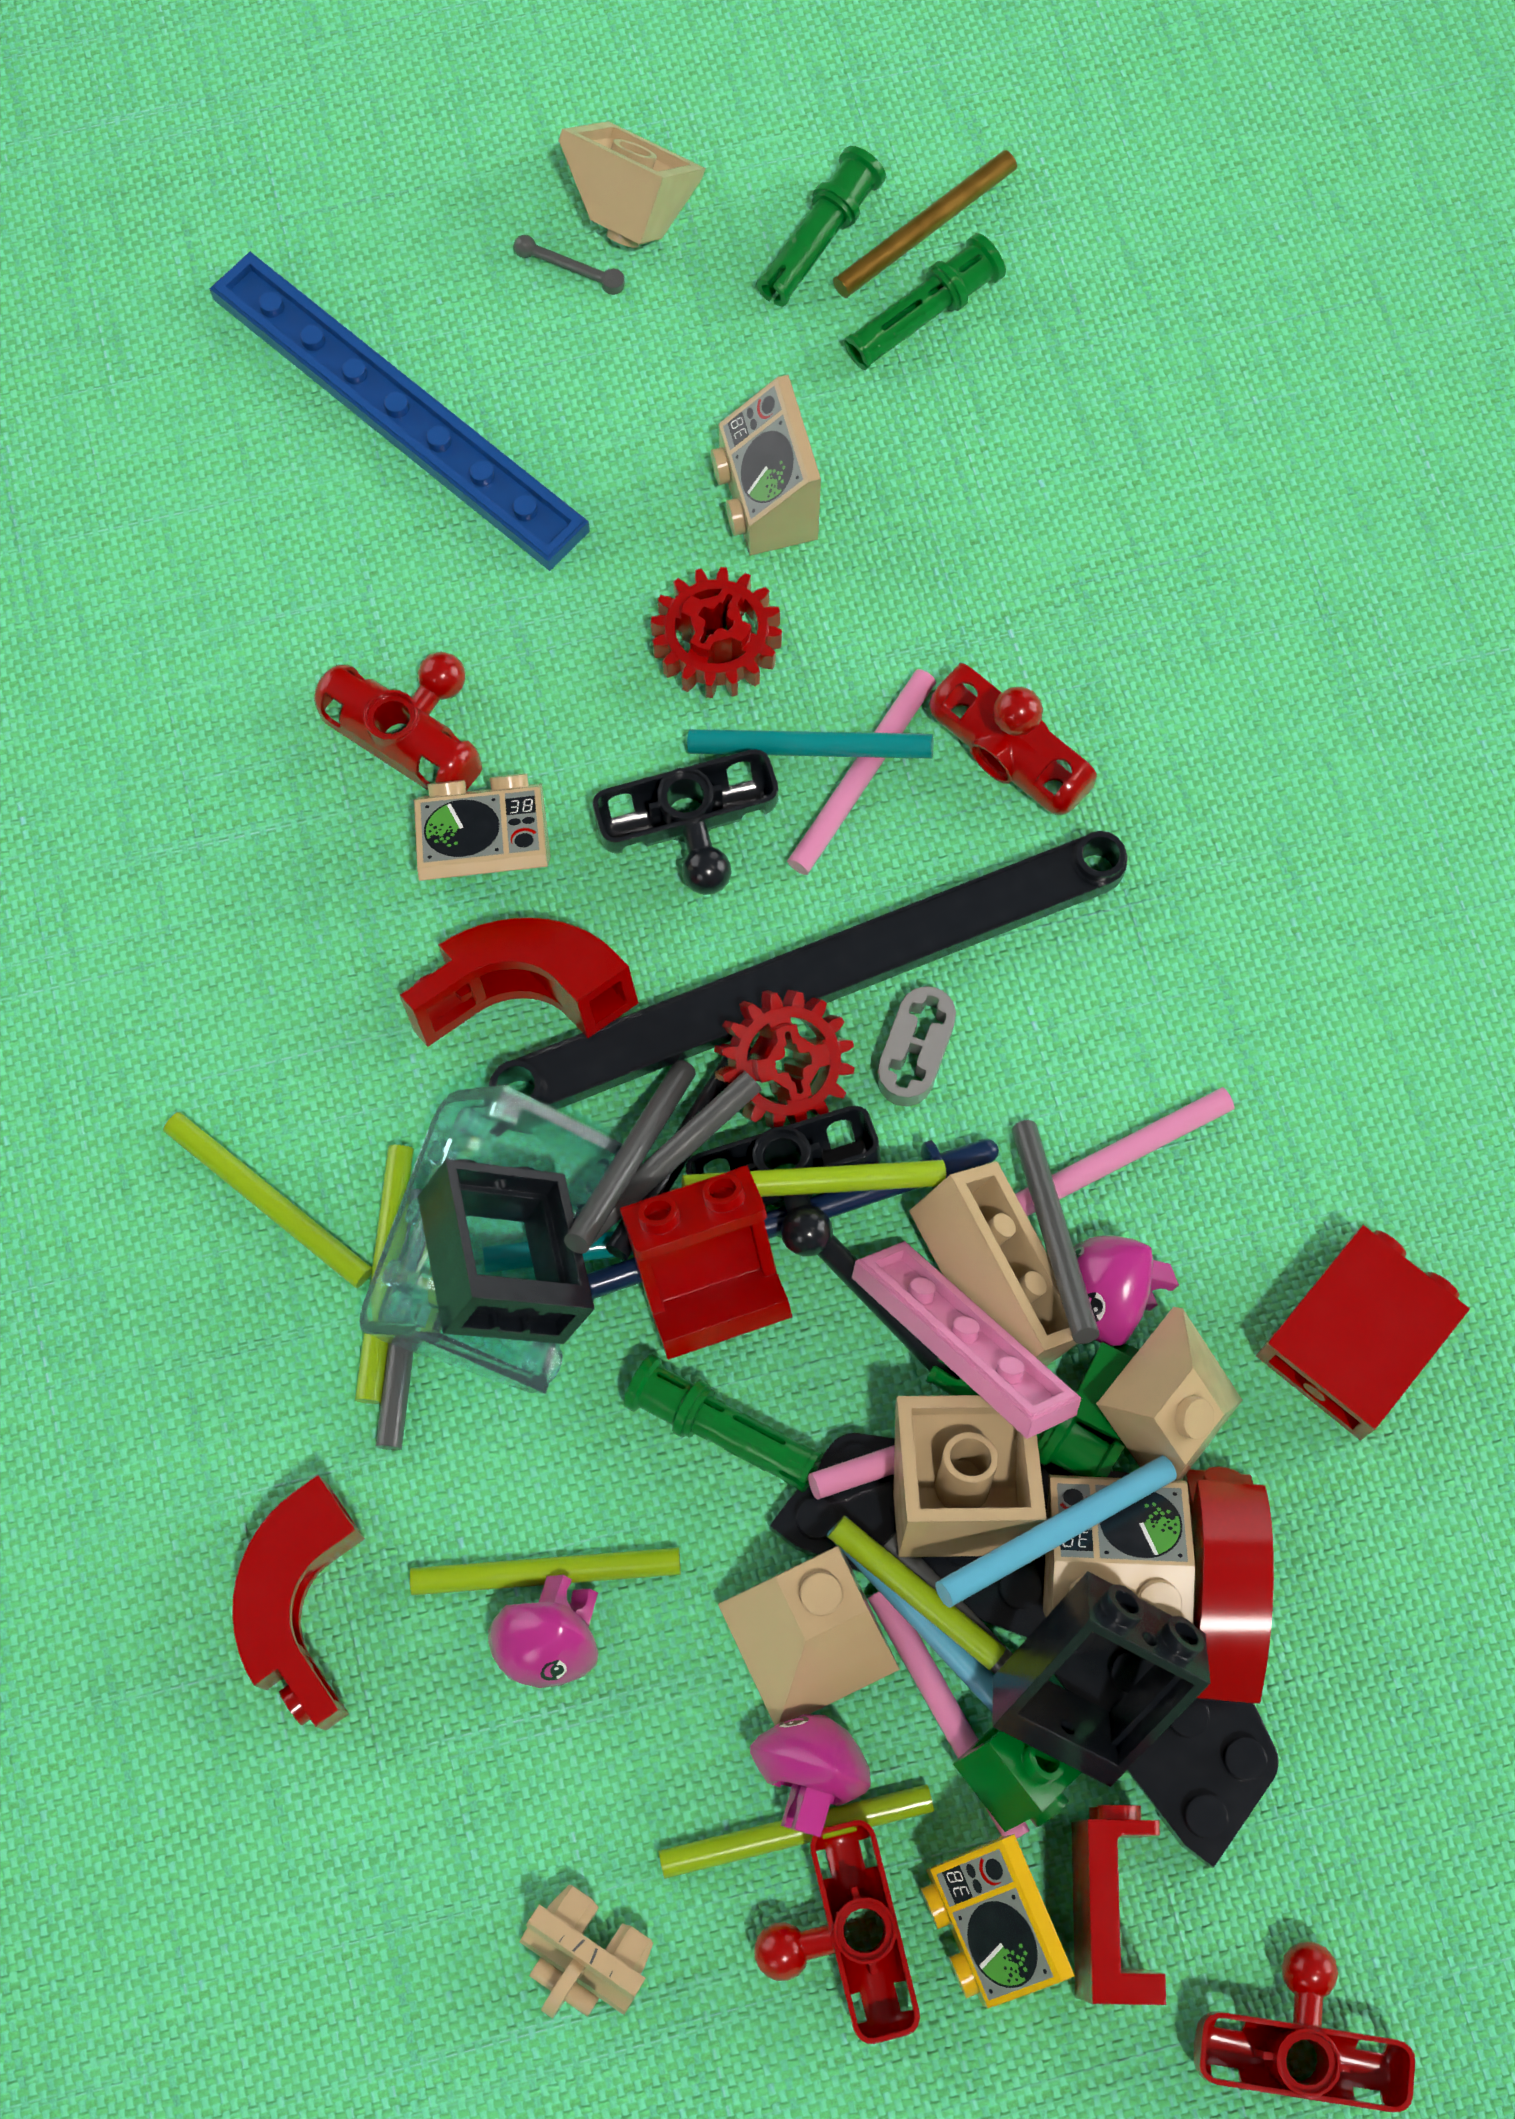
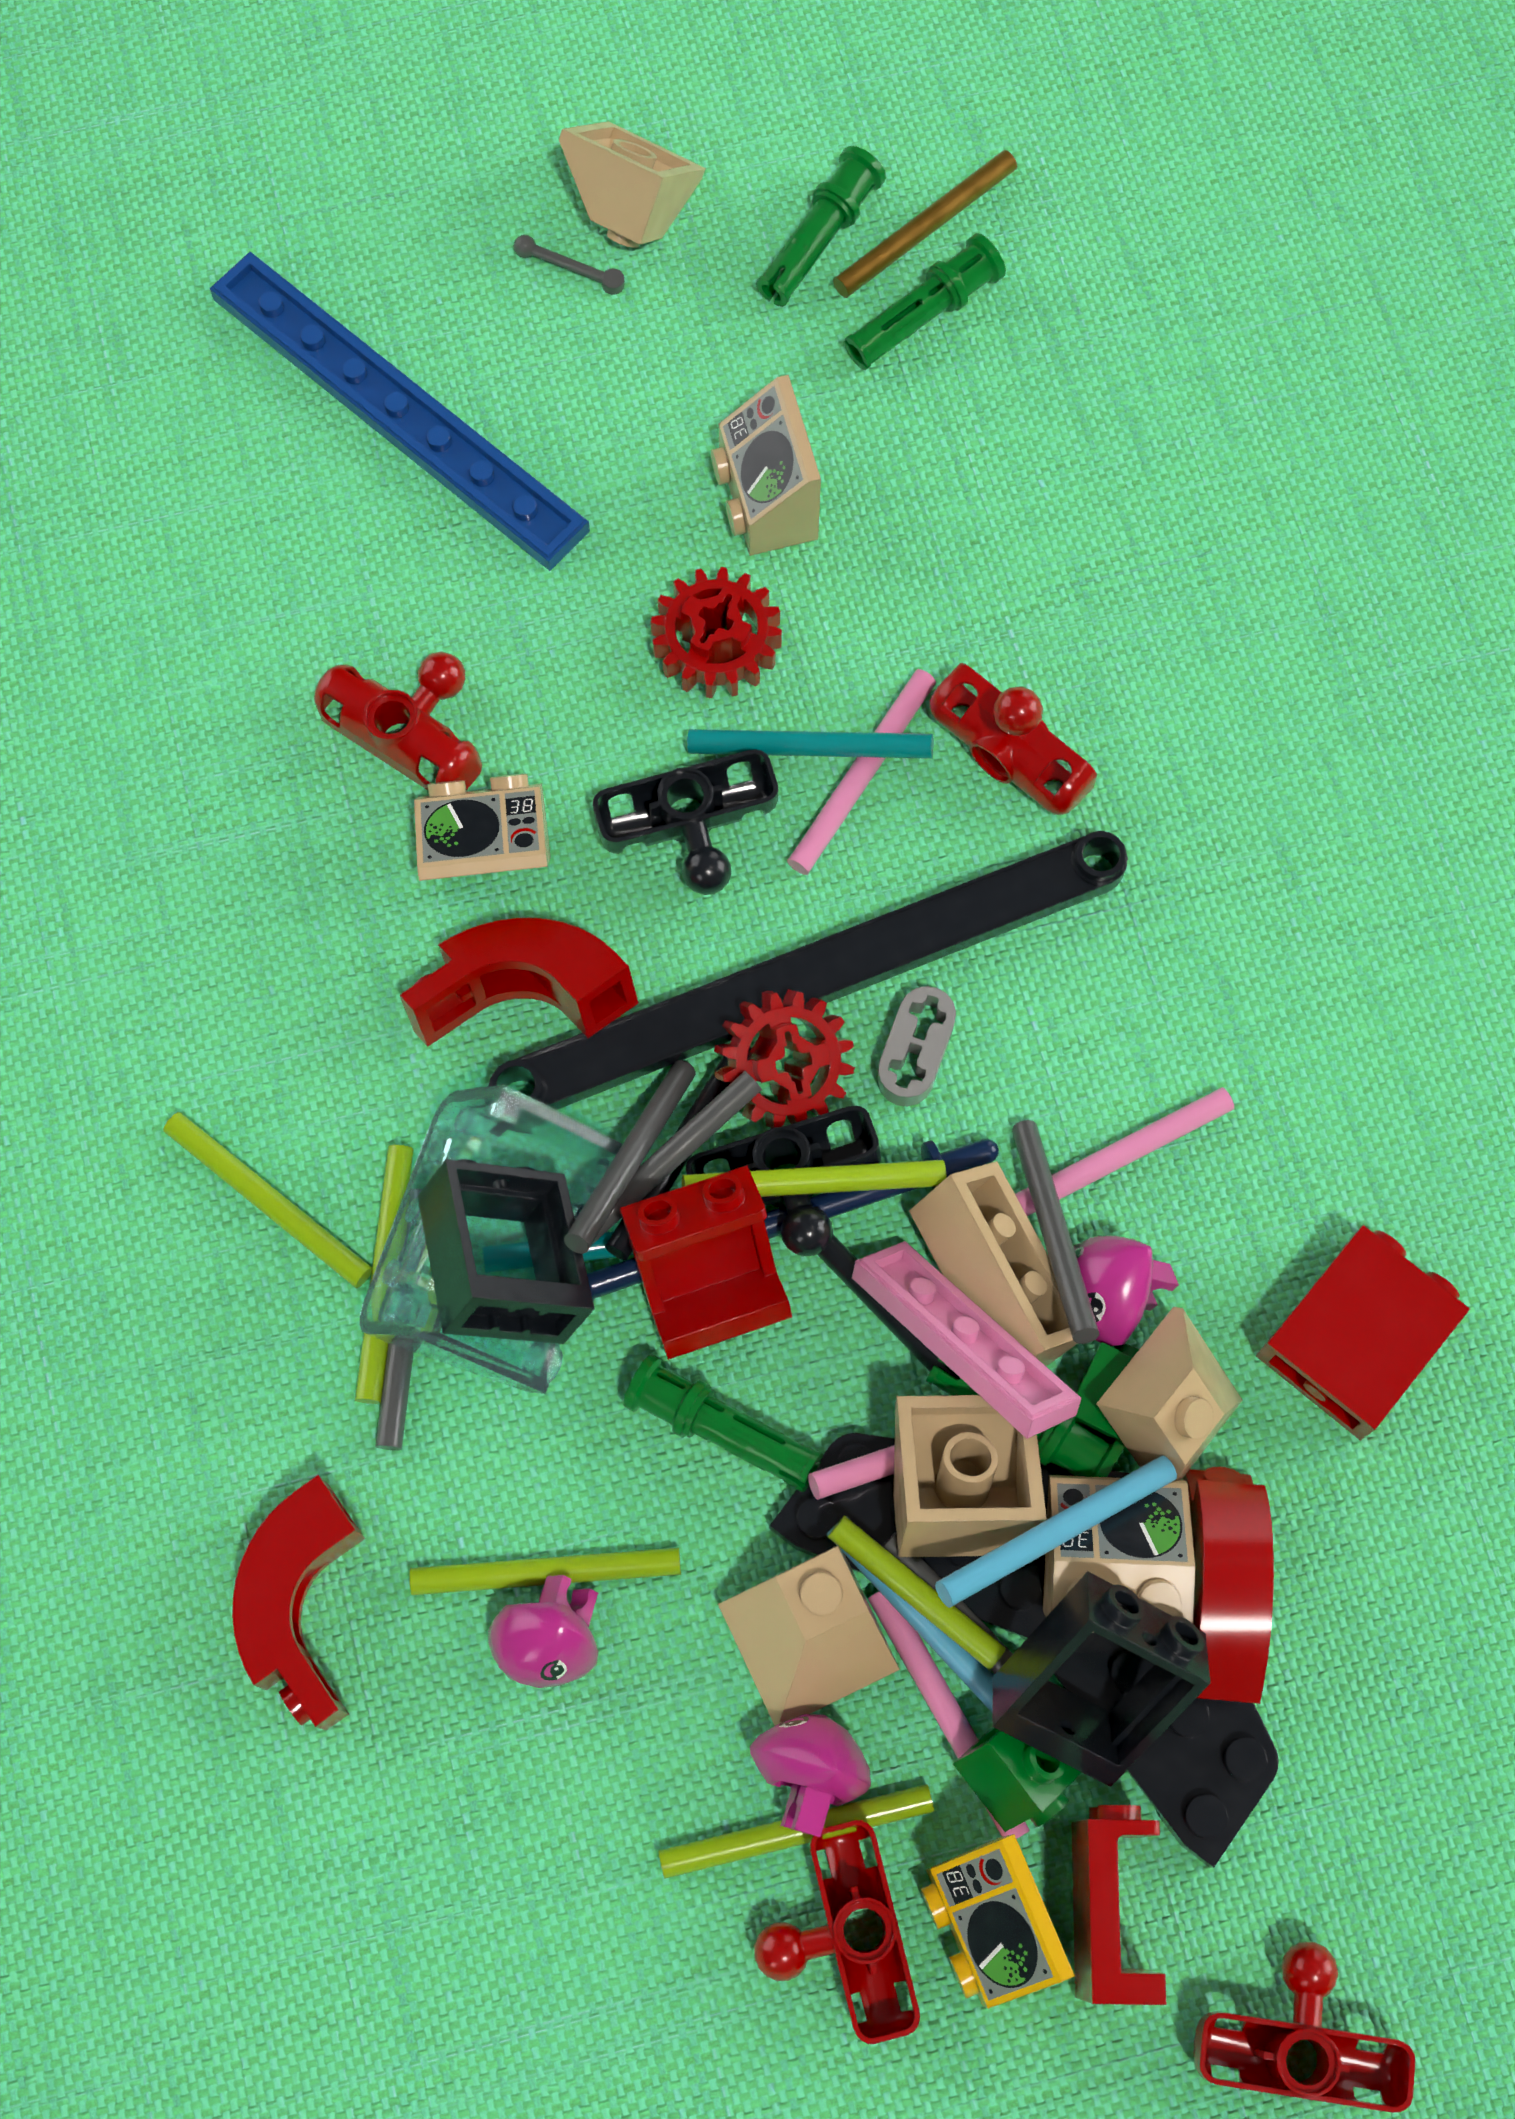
(577, 1967): tan hips -> none

